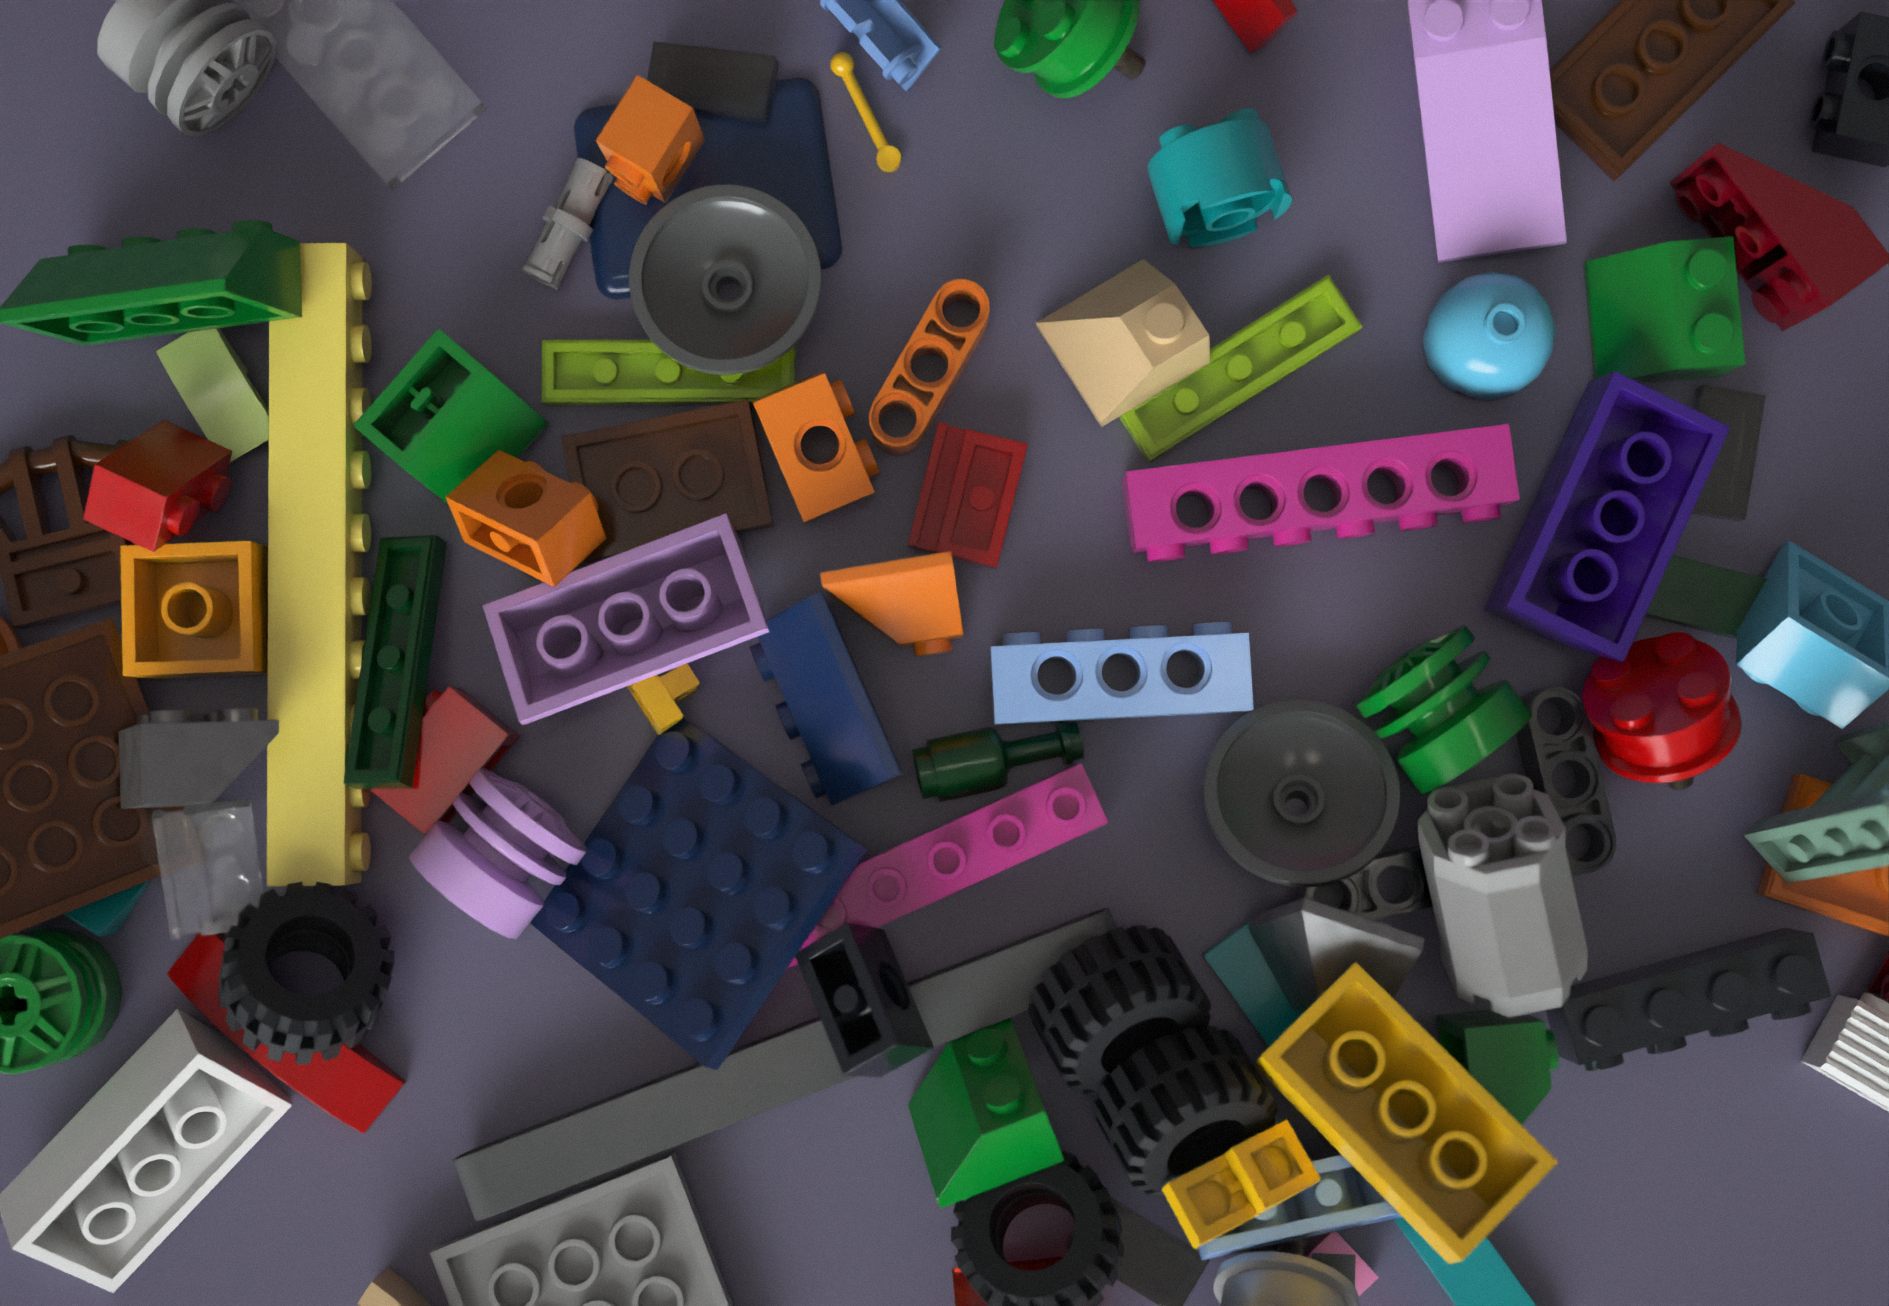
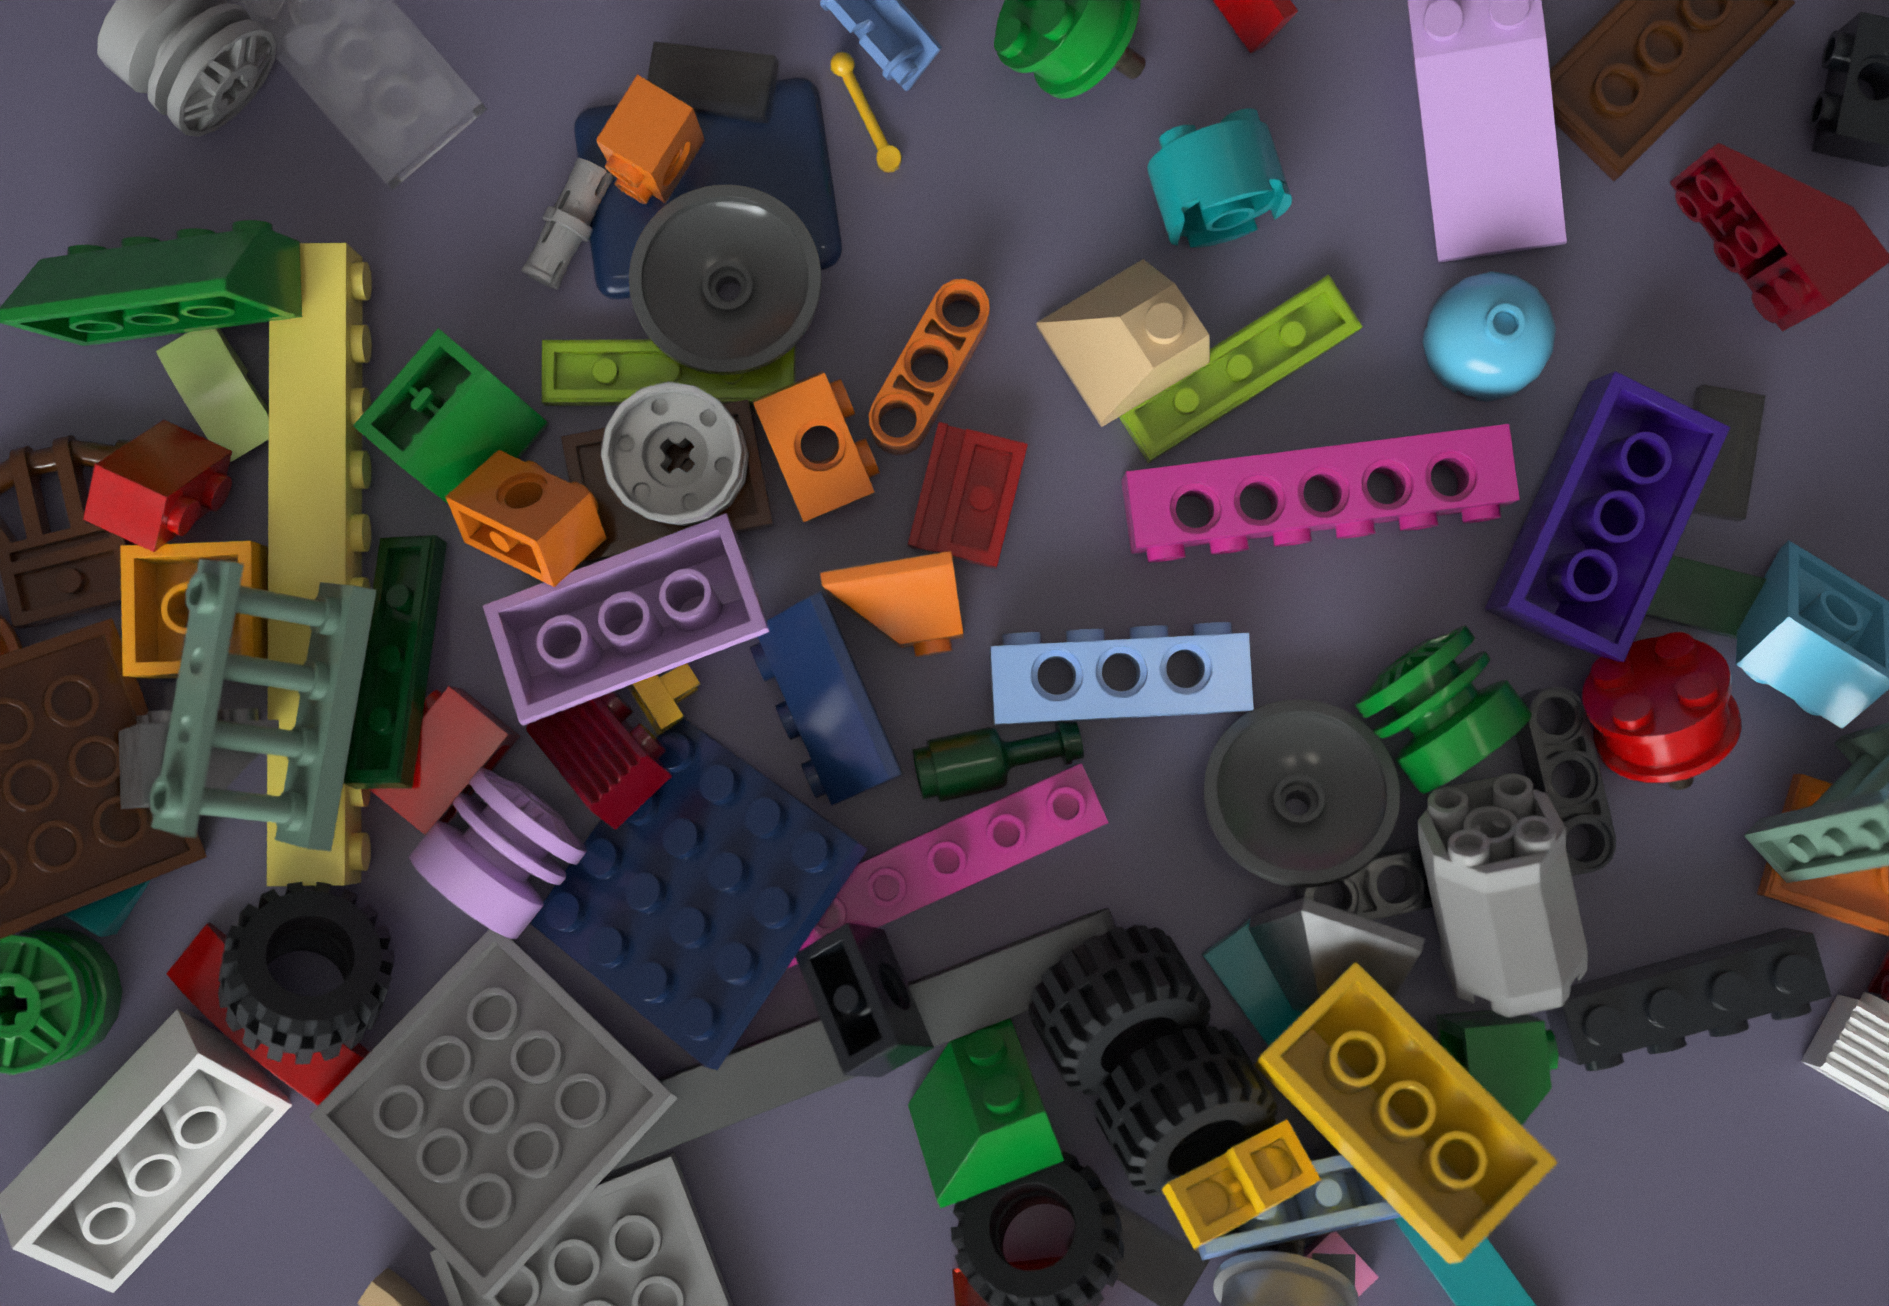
(208, 865): clear plate -> none
(324, 719): none -> sand green fence
(492, 1111): none -> light grey plate
(603, 756): none -> dark red brick
(638, 460): none -> light grey wheel
(1666, 311): green slope -> none

